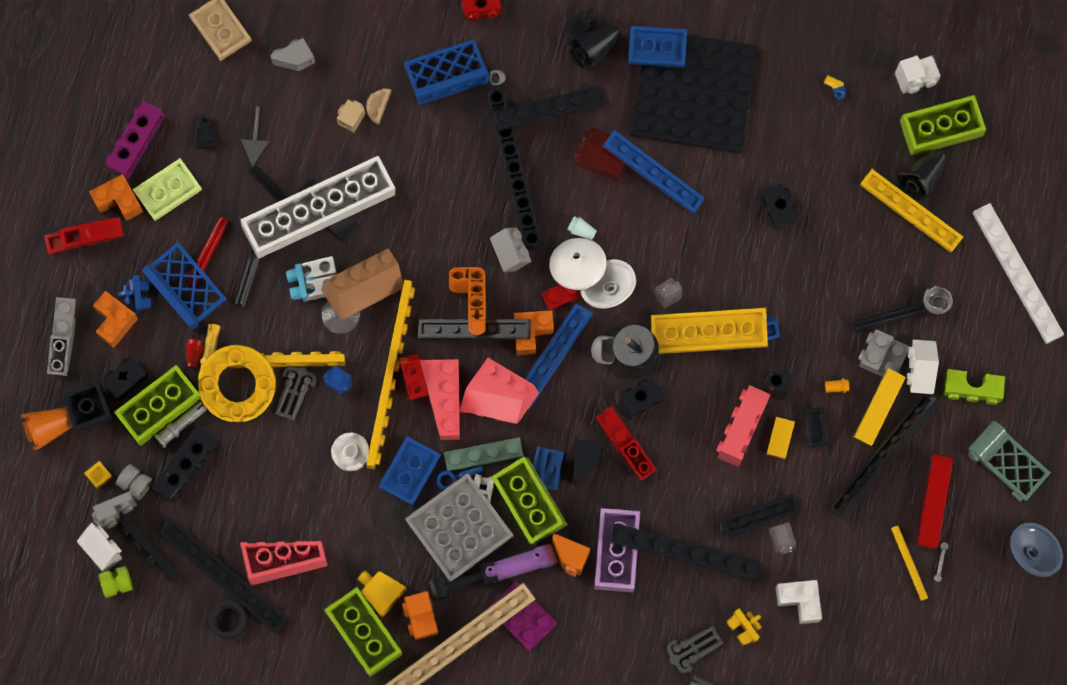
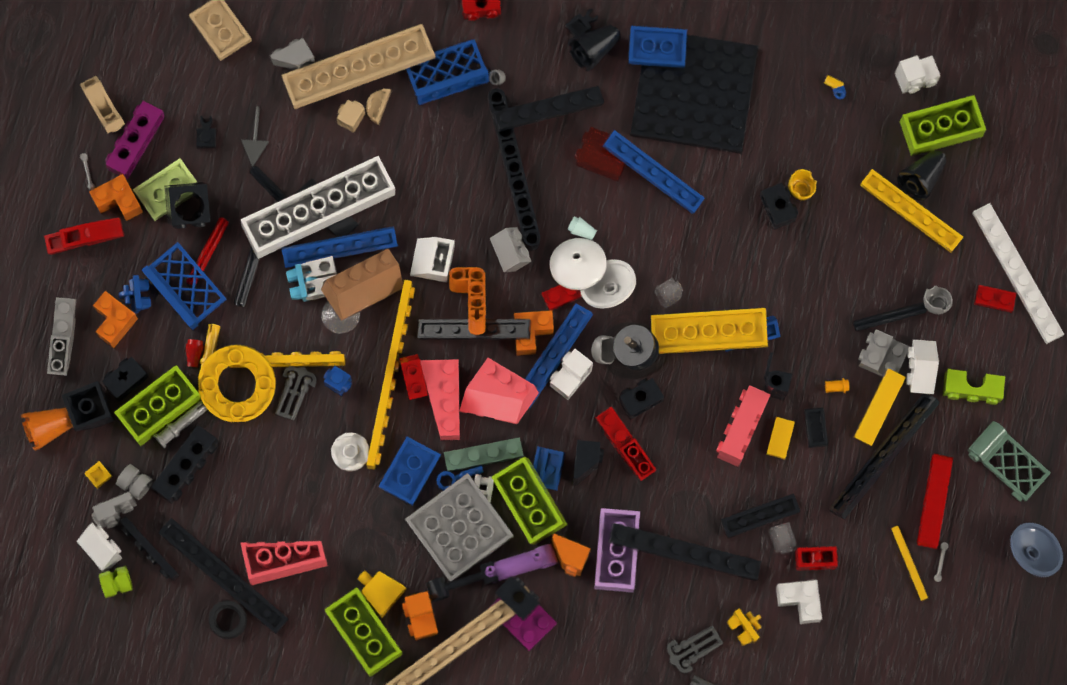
(84, 158): none -> light grey hinge
(102, 104): none -> tan arch
(174, 192): none -> black brick
(340, 246): none -> blue plate
(358, 66): none -> tan plate
(433, 258): none -> white slope
(507, 592): none -> black brick
(573, 373): none -> white brick
(802, 184): none -> yellow hair
(816, 558): none -> red brick
(995, 298): none -> red plate

